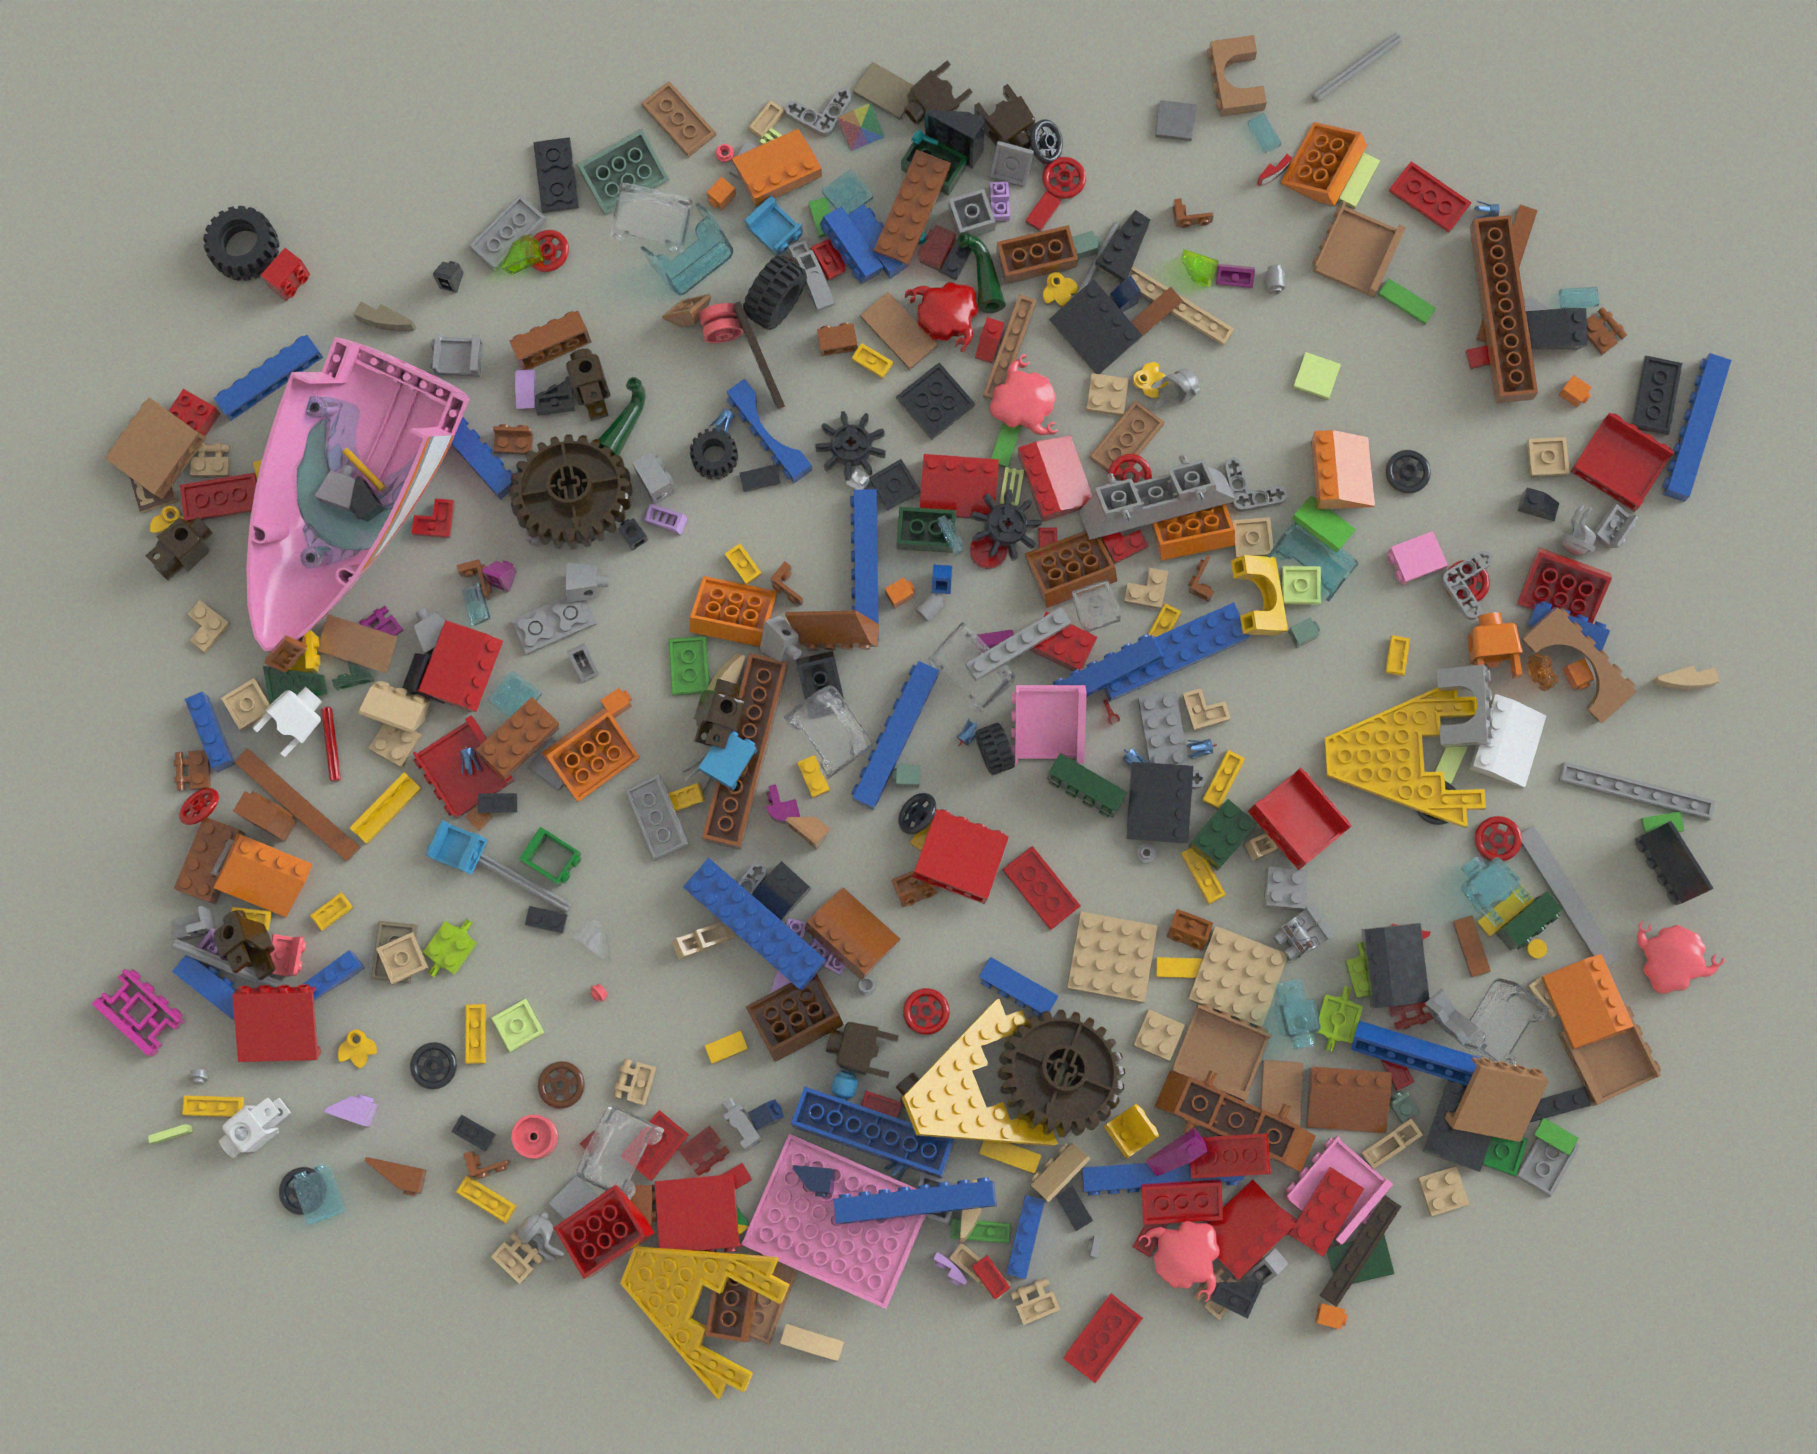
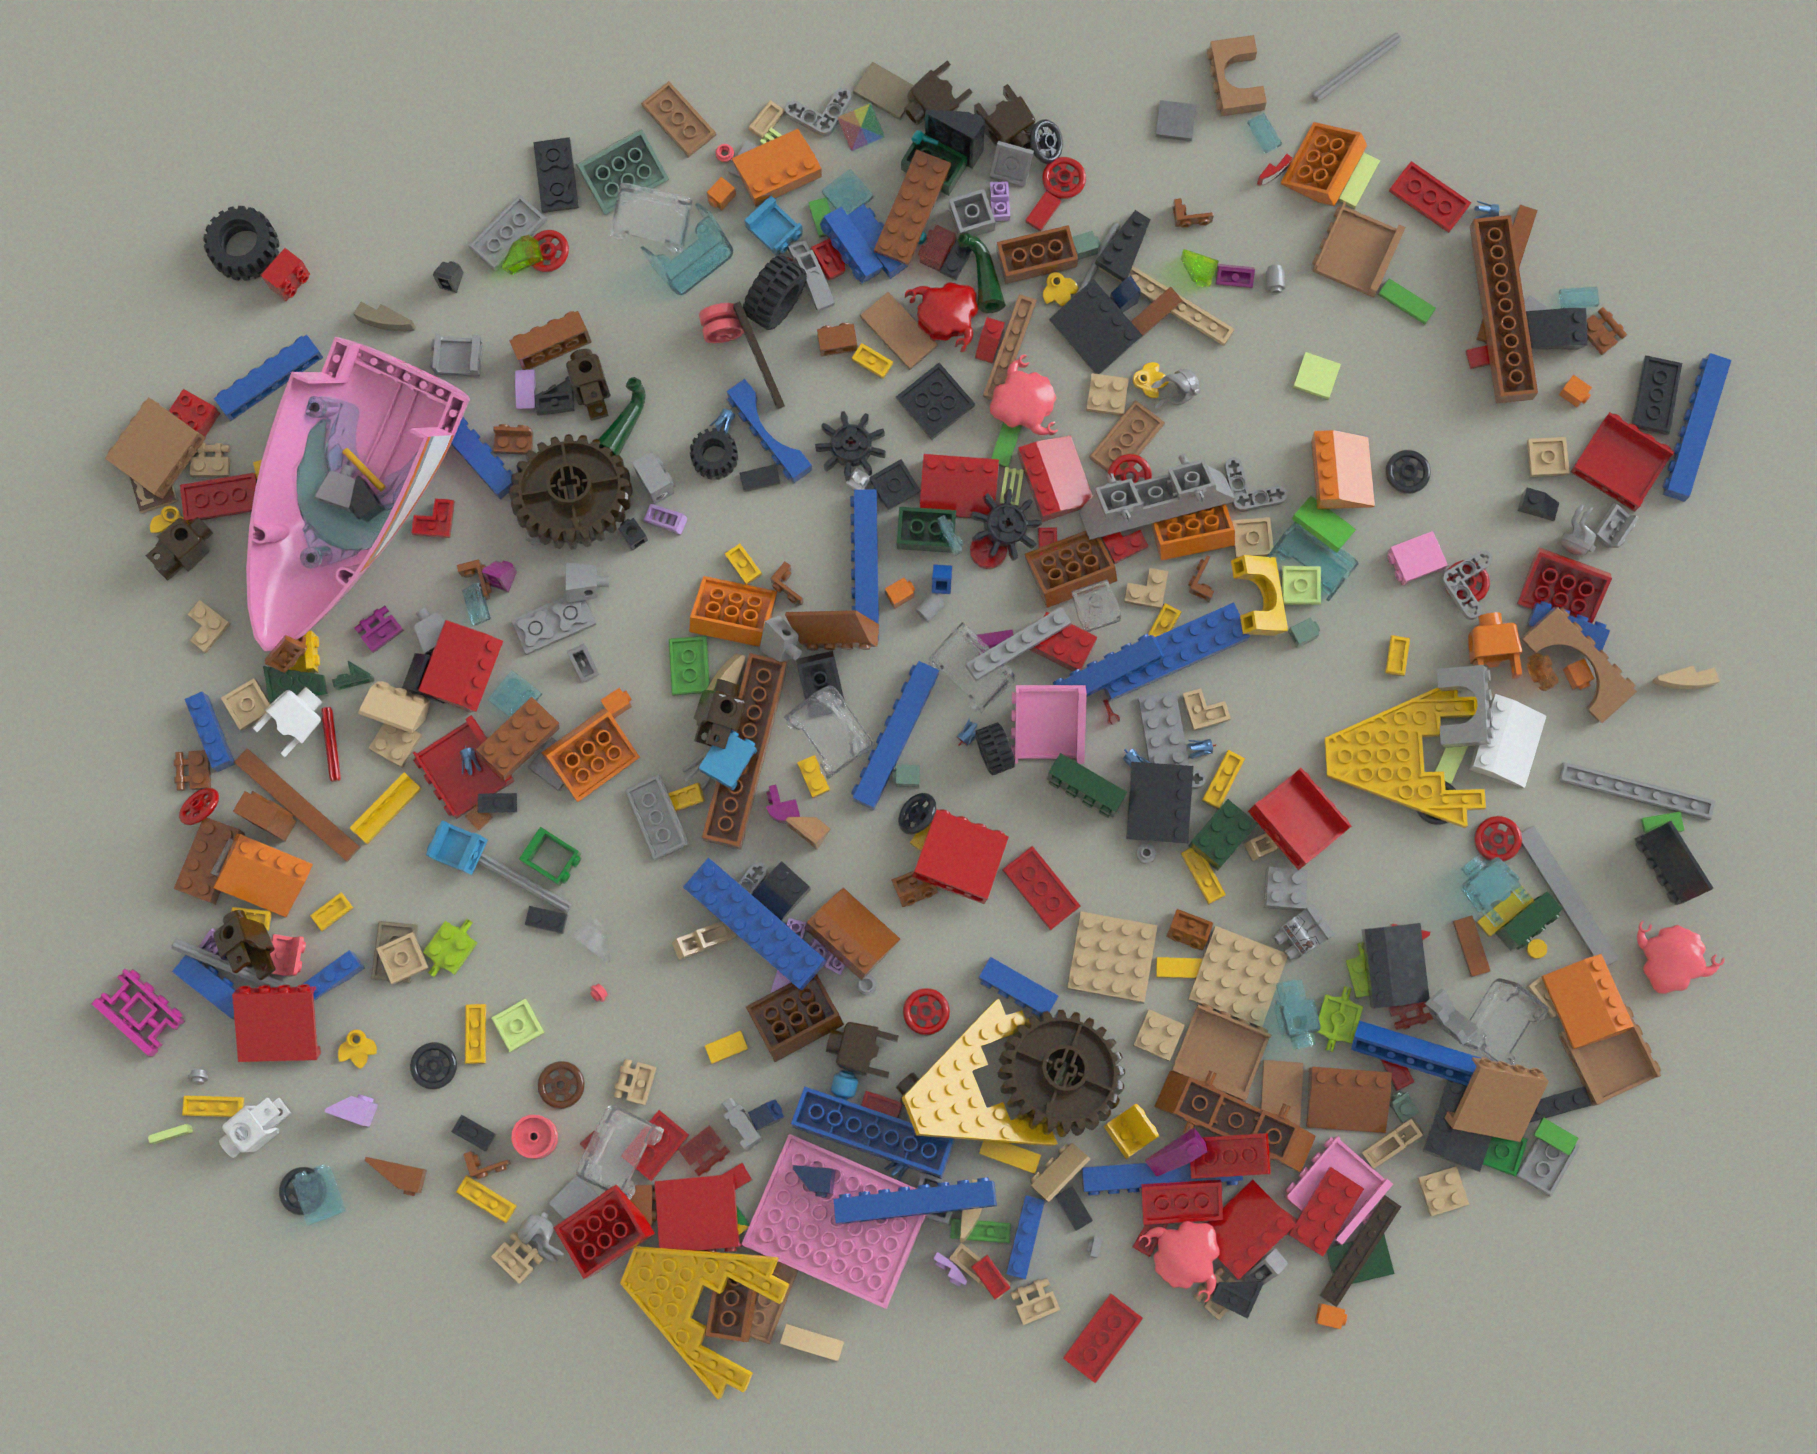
(193, 925): light grey panel -> none
(357, 643): medium nougat tile -> none
(687, 311): medium nougat slope -> none

